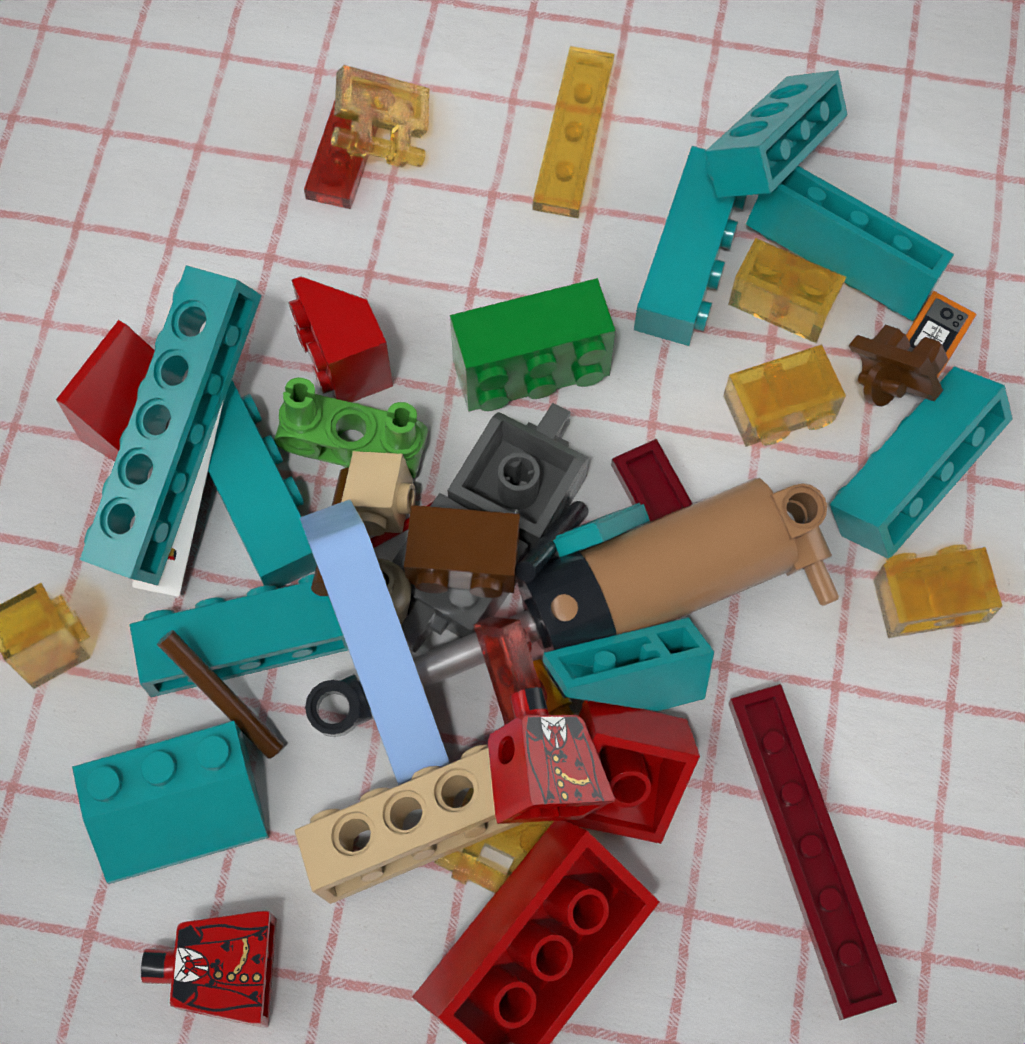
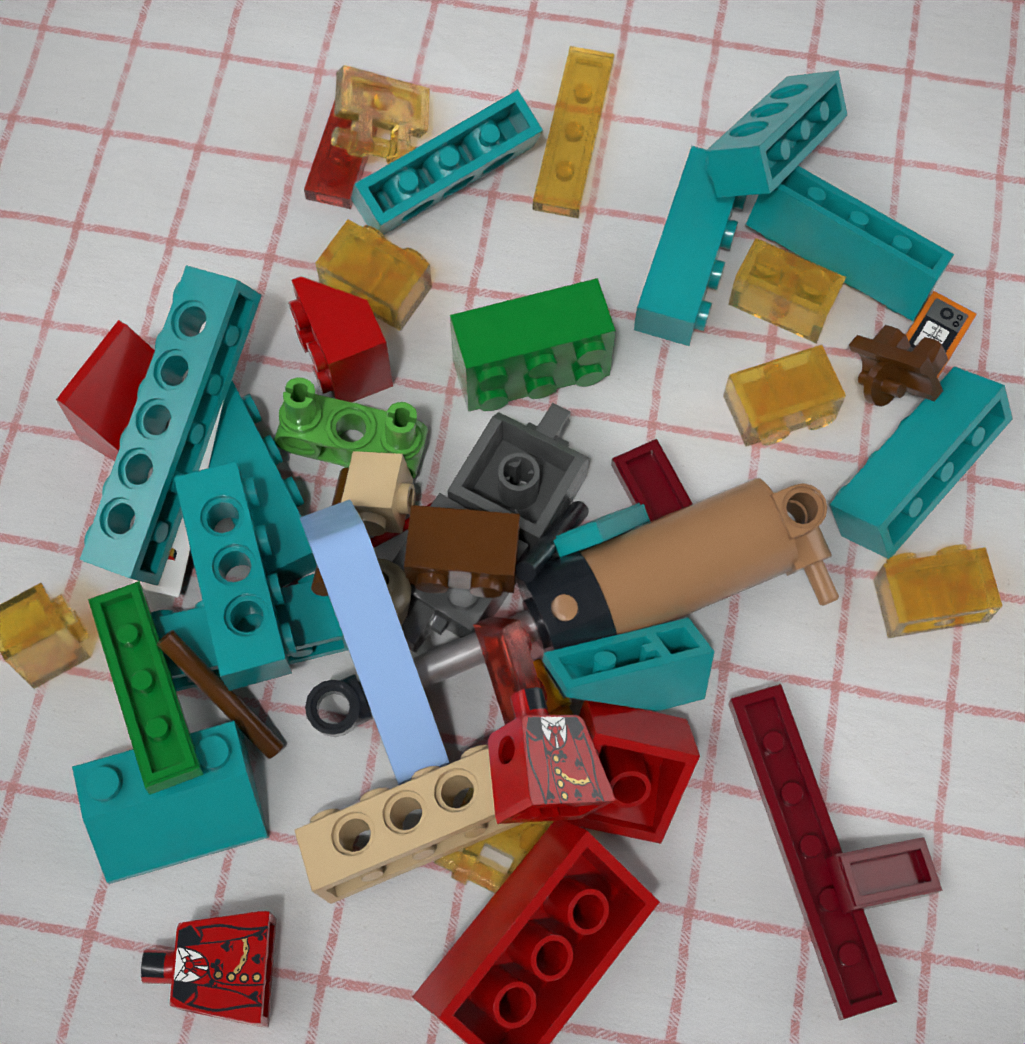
(145, 688): none -> green tile
(204, 501): none -> teal brick
(372, 268): none -> clear yellow brick
(446, 163): none -> teal brick
(883, 875): none -> dark red tile

